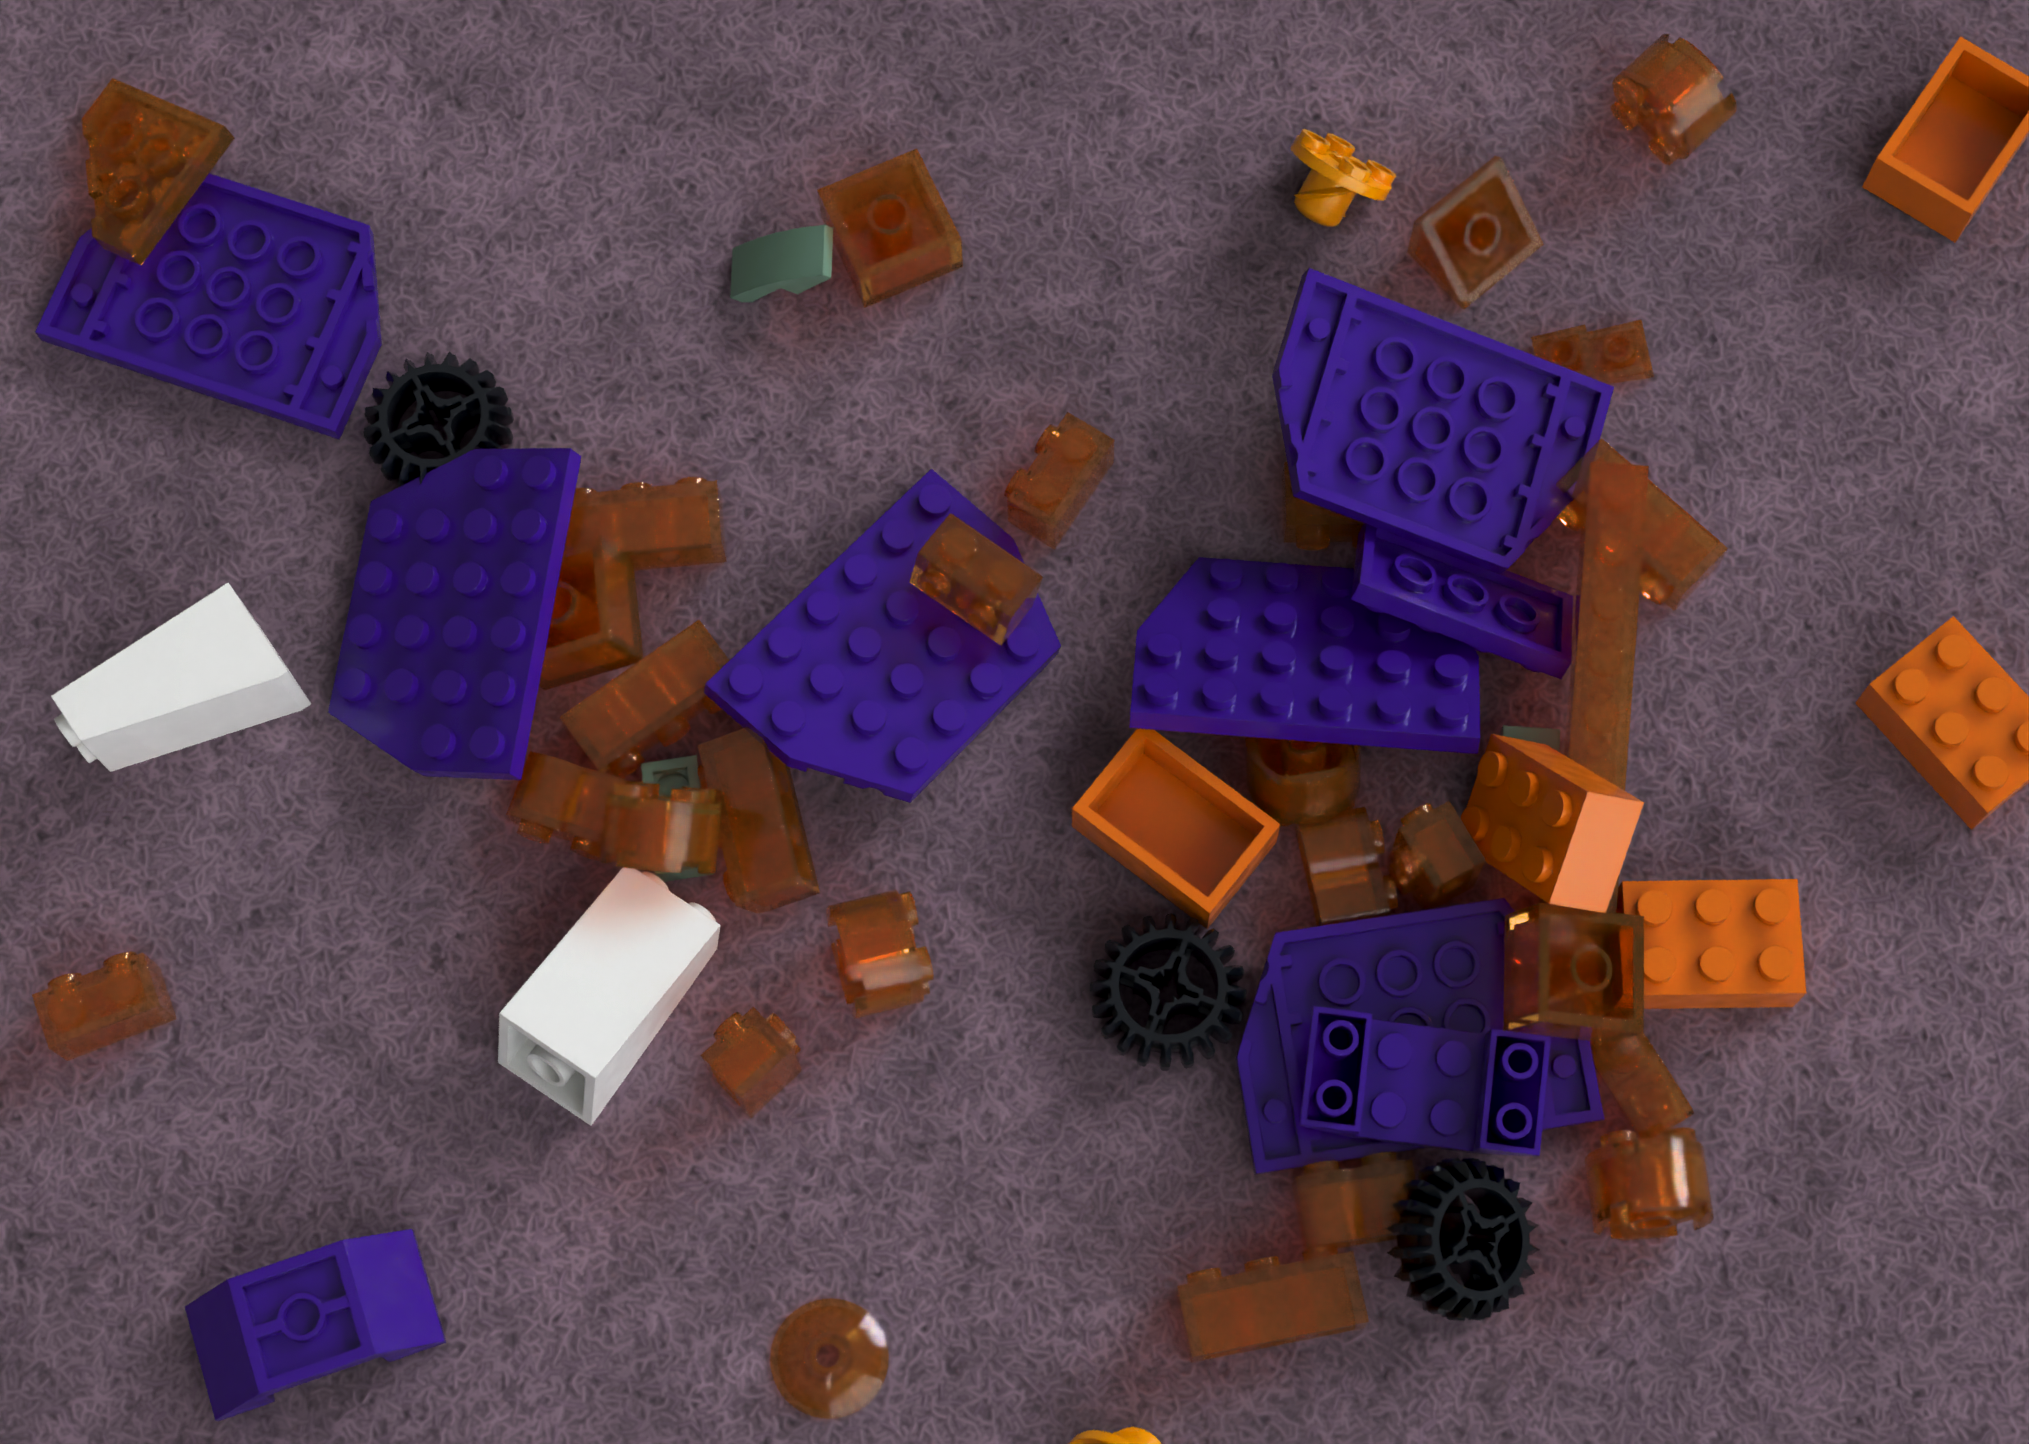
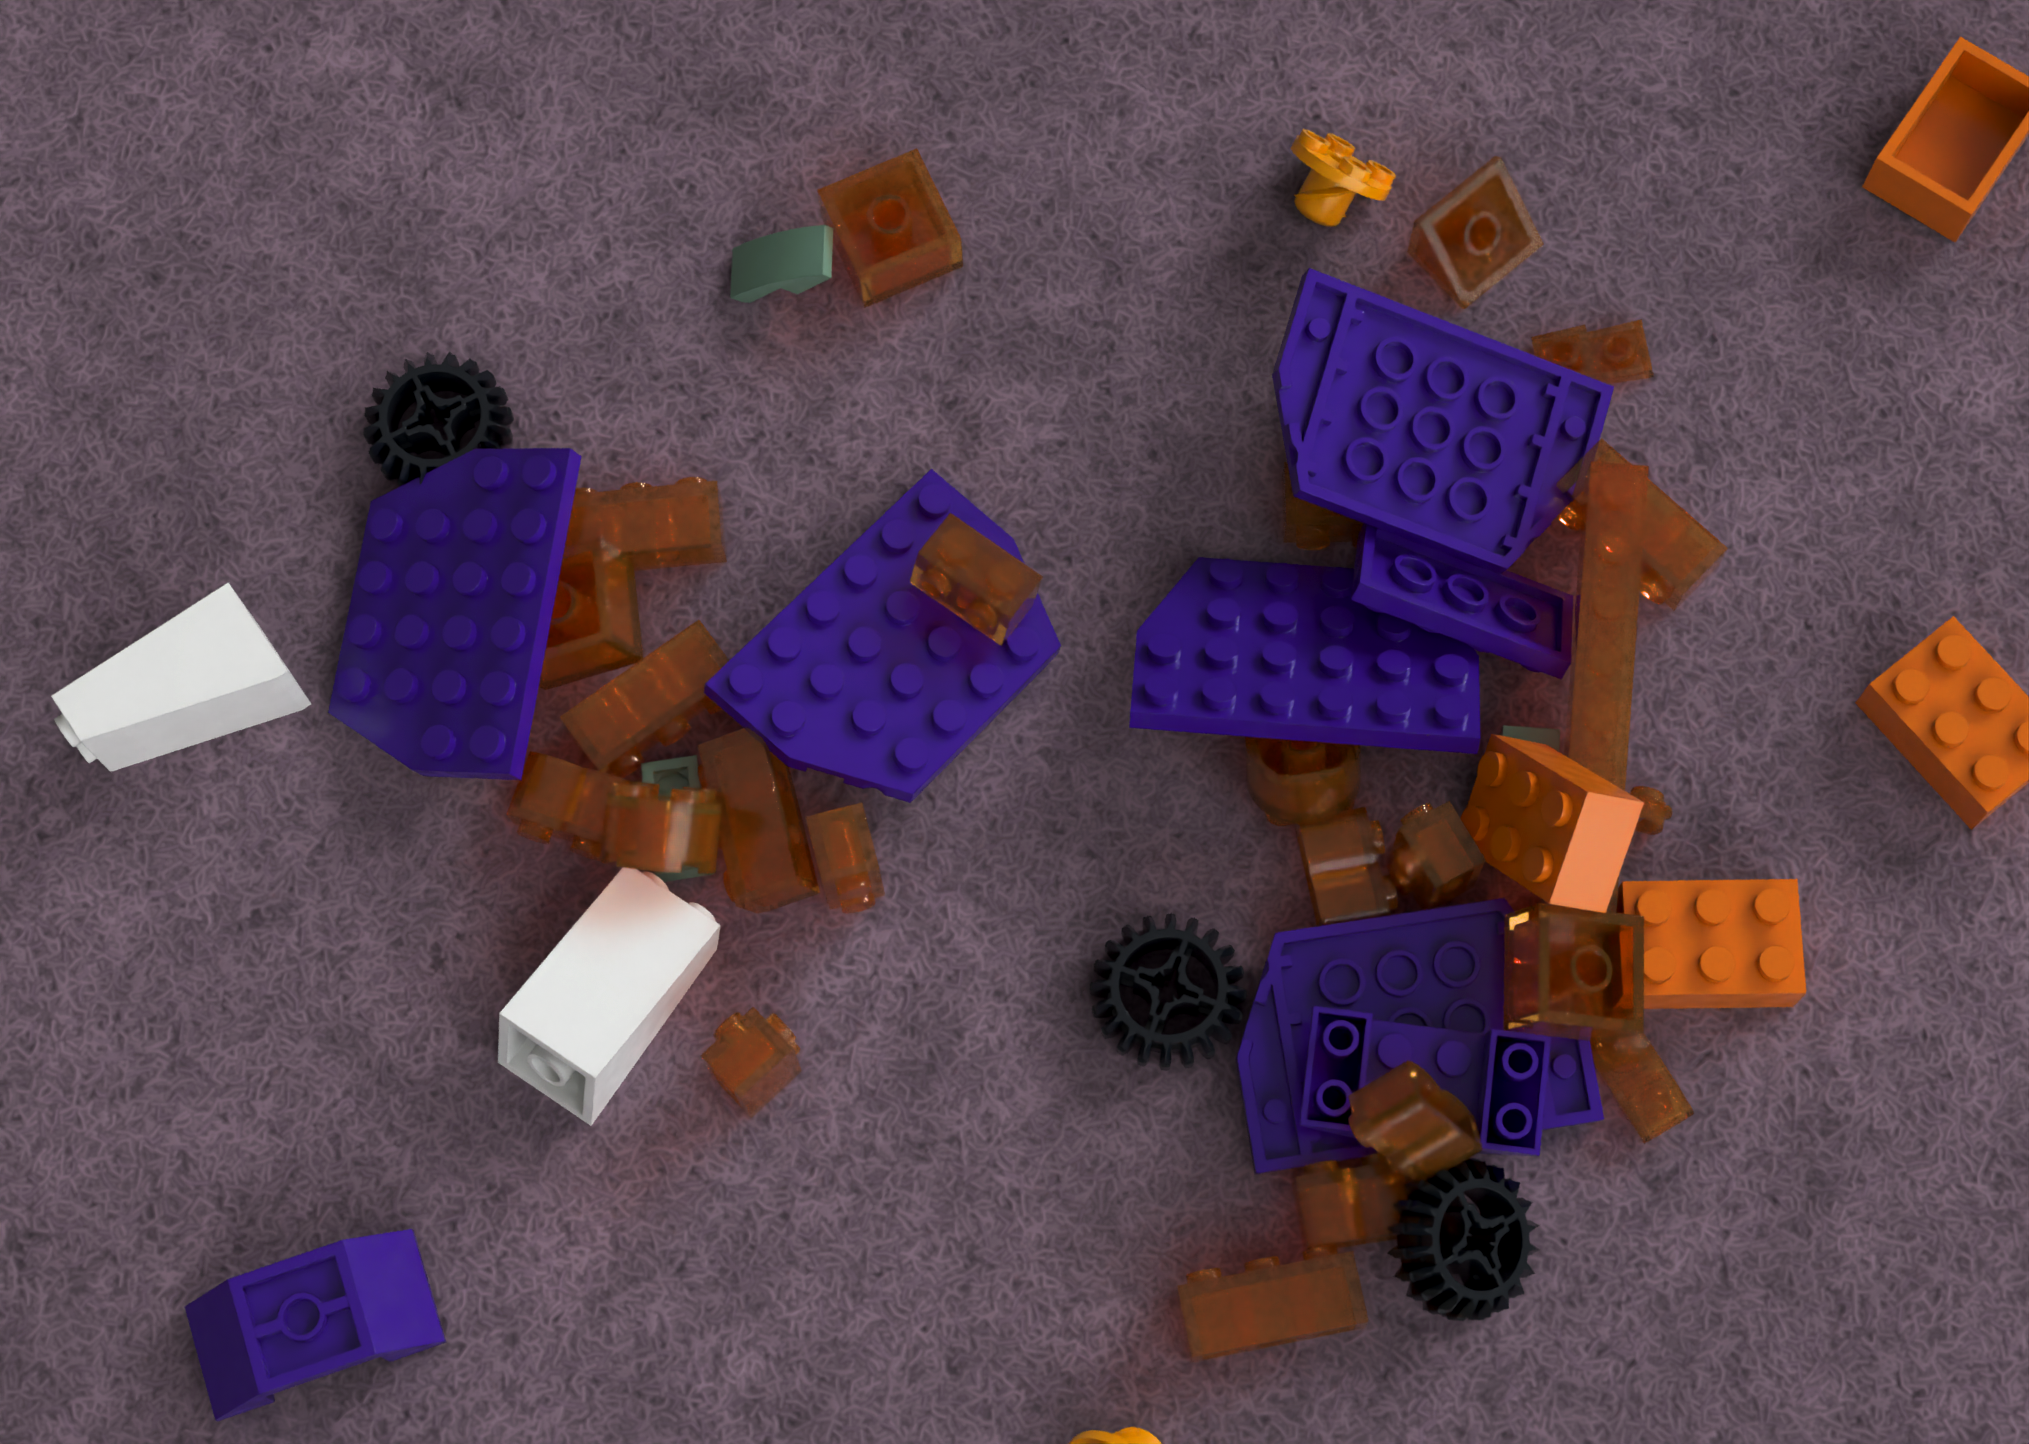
(104, 1005): clear orange brick -> none
(144, 165): clear orange plate -> none
(235, 304): dark purple plate -> none
(833, 1389): clear orange dish -> none
(846, 858): none -> clear orange brick
(879, 952): clear orange brick -> none
(1060, 479): clear orange brick -> none
(1175, 825): orange piece -> none
(1413, 1122): none -> clear orange brick
(1648, 1184): clear orange brick -> none
(1653, 810): none -> clear orange plate
(1672, 98): clear orange brick -> none

